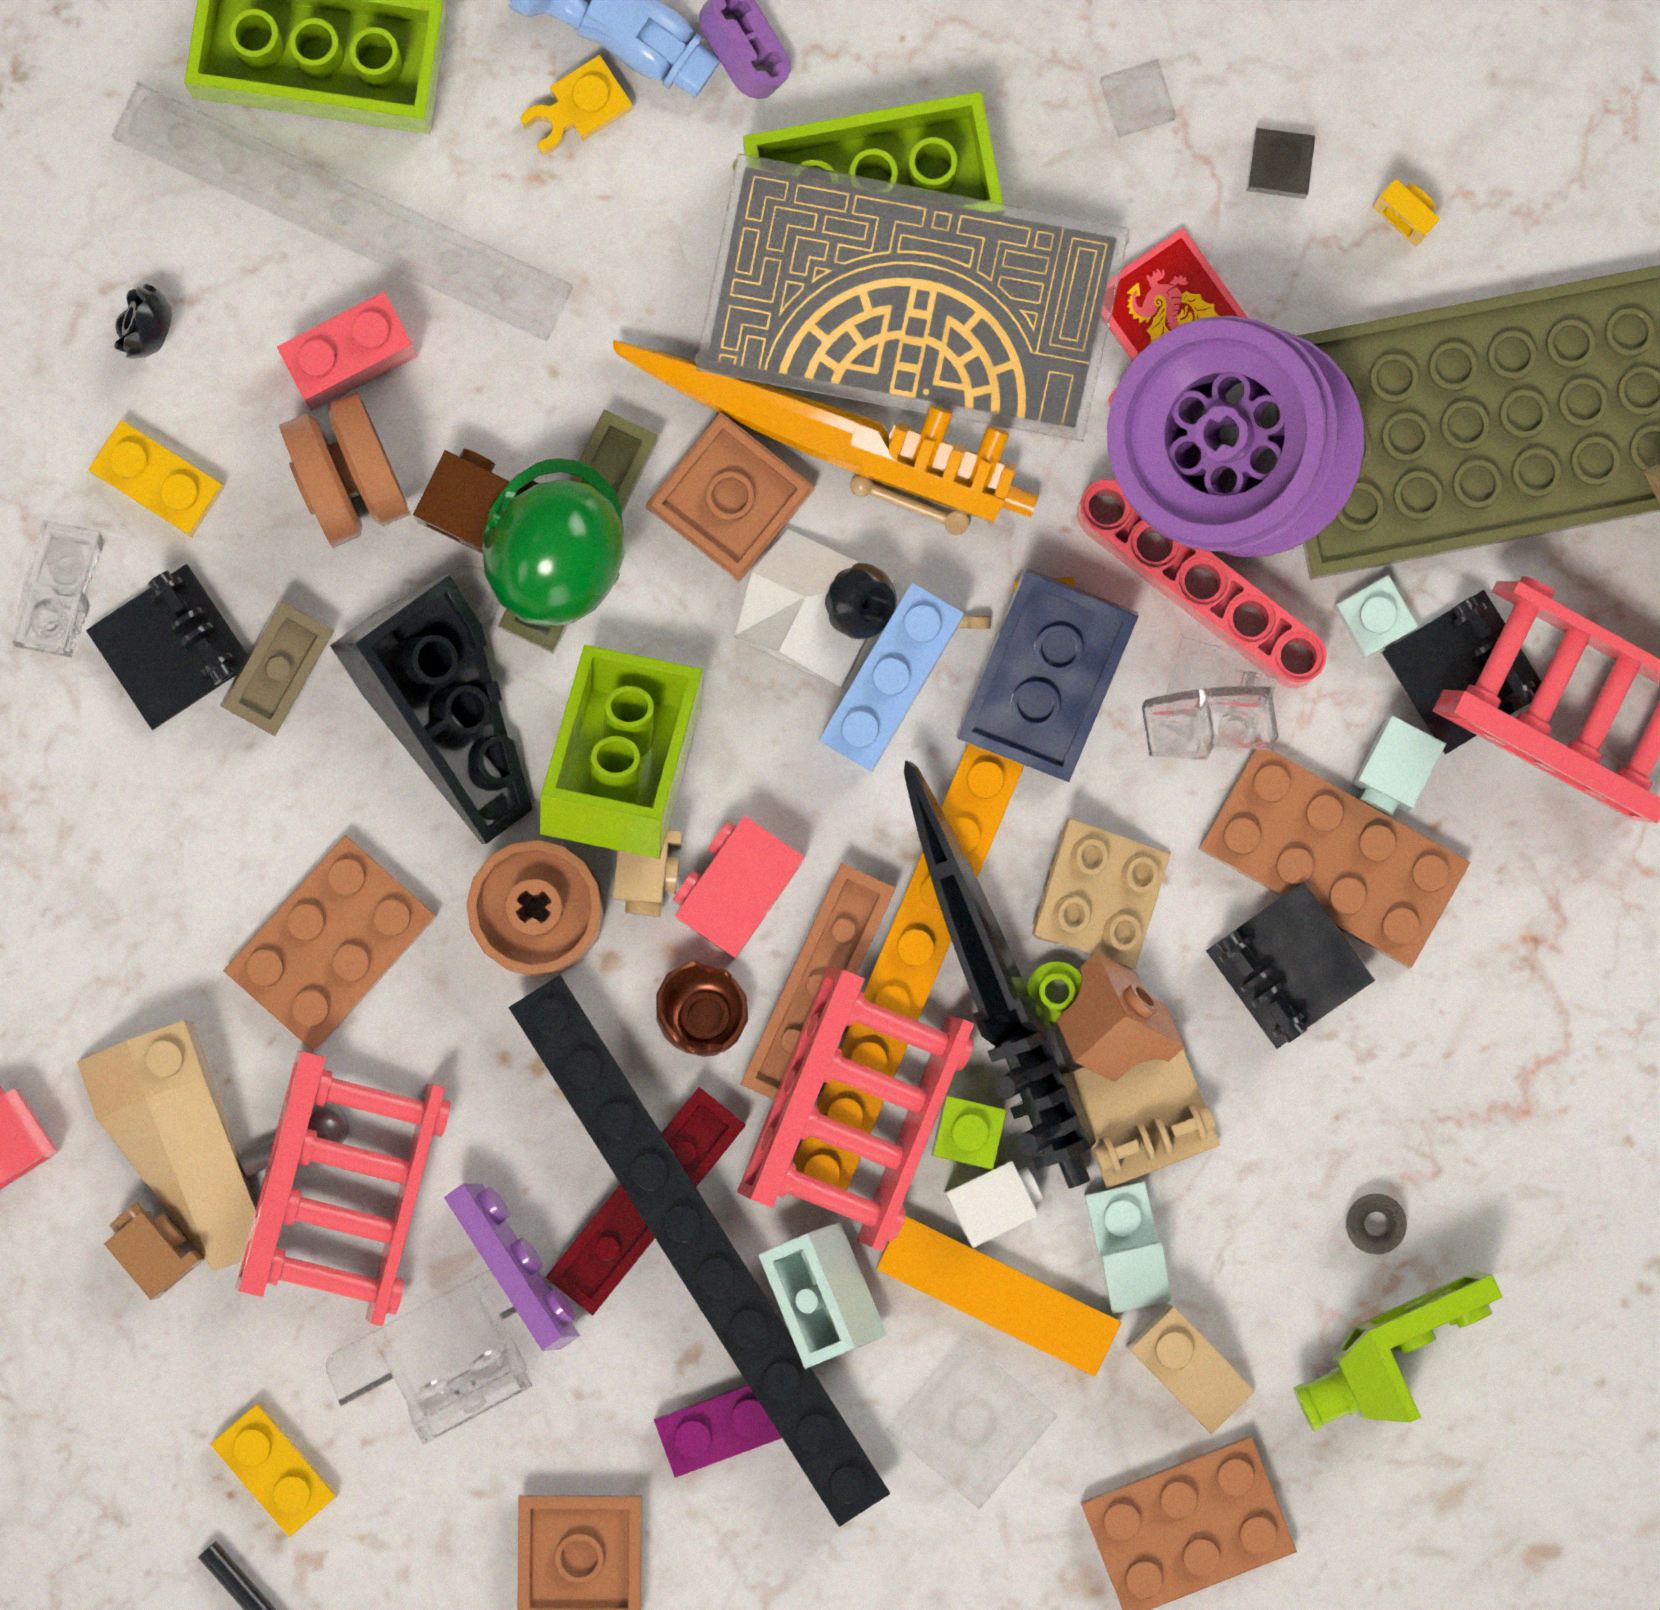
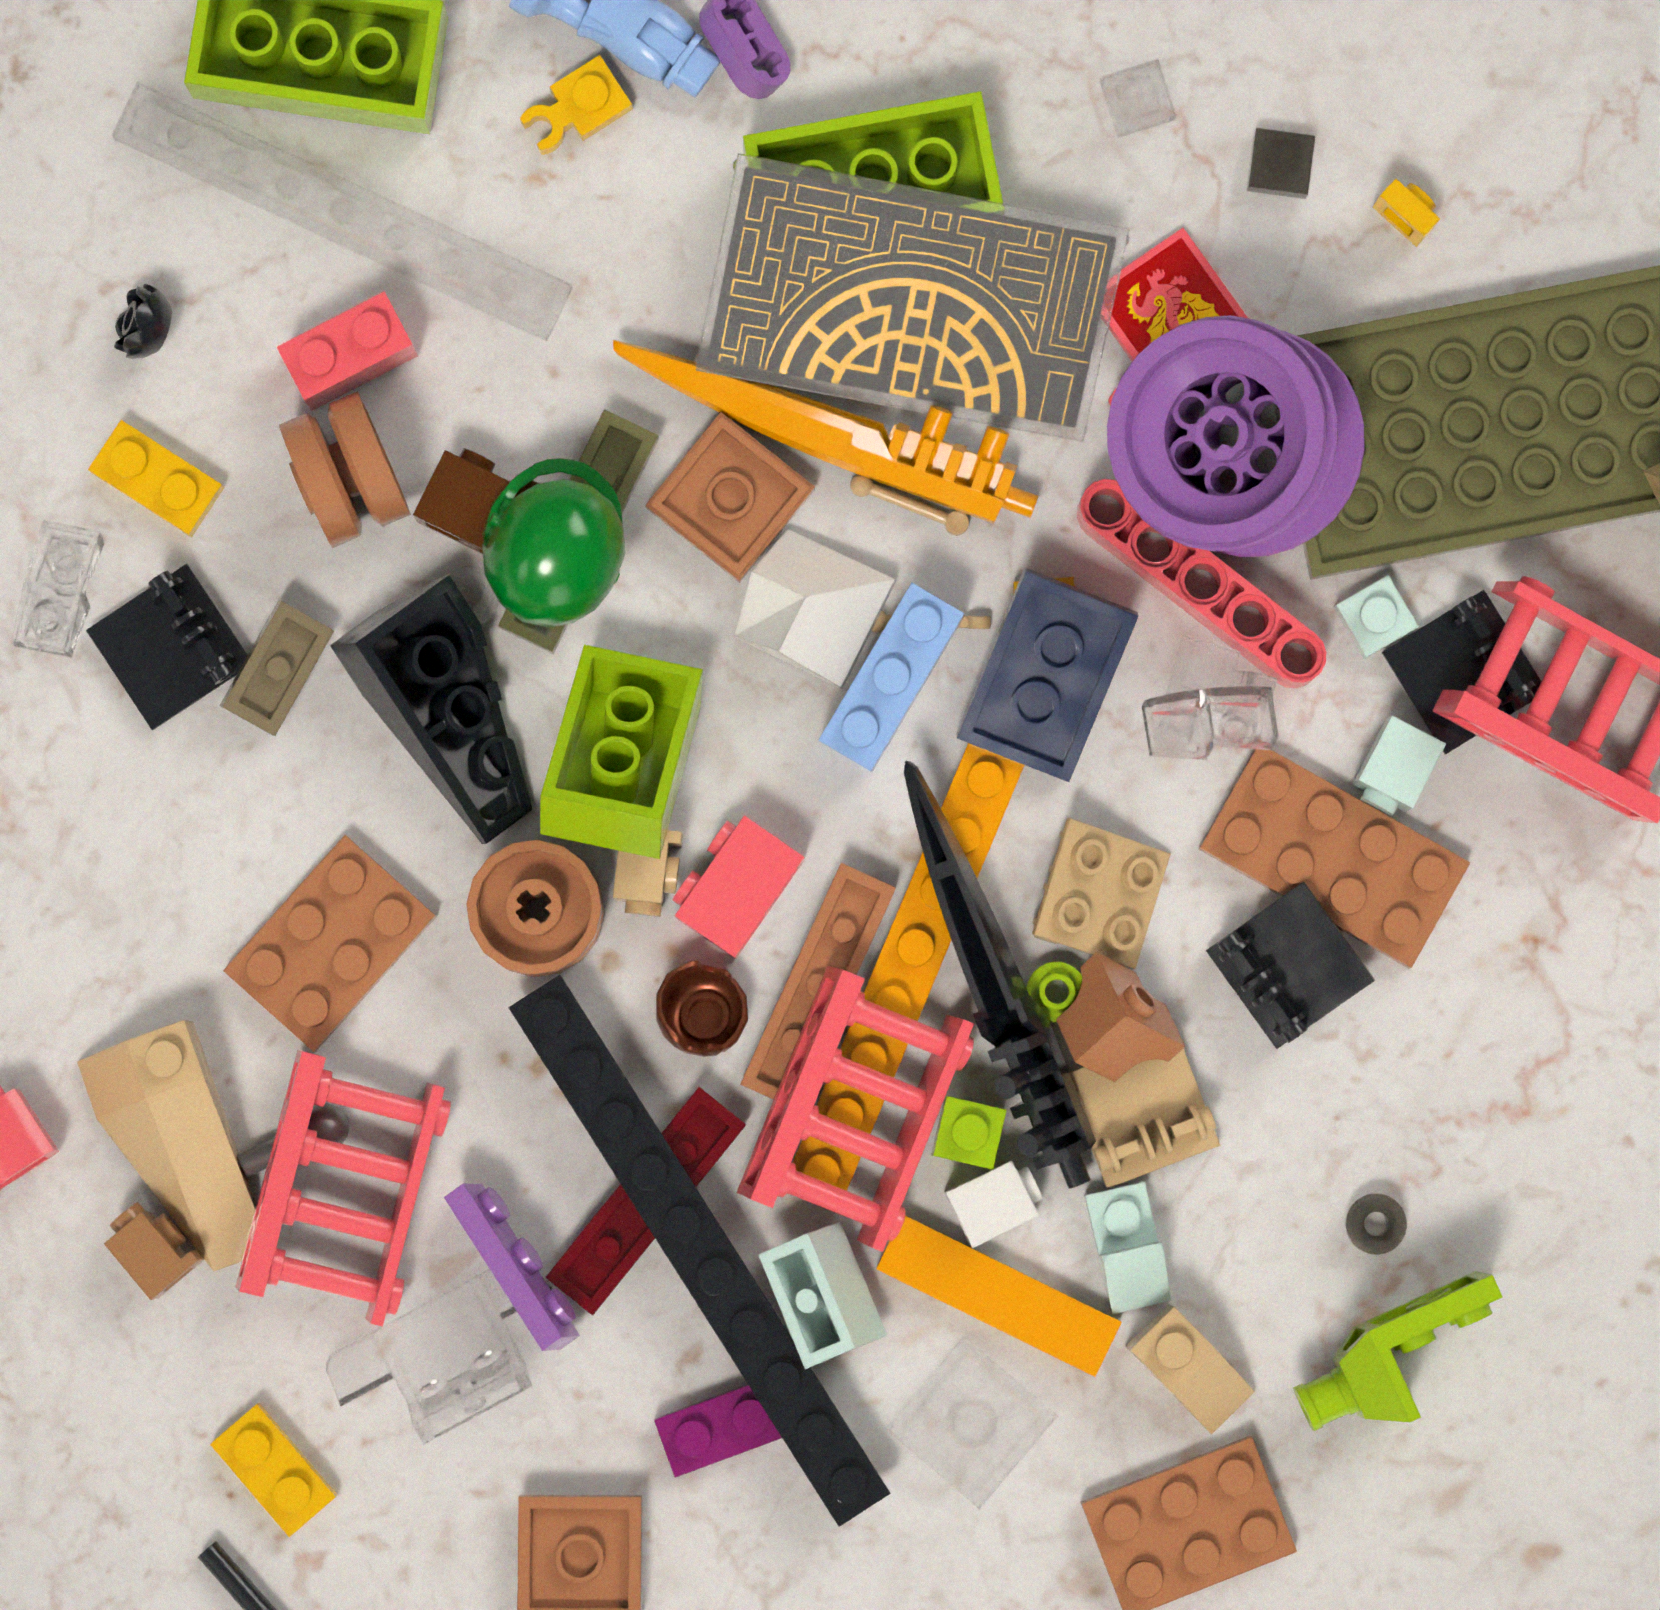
(845, 599): black plate -> none

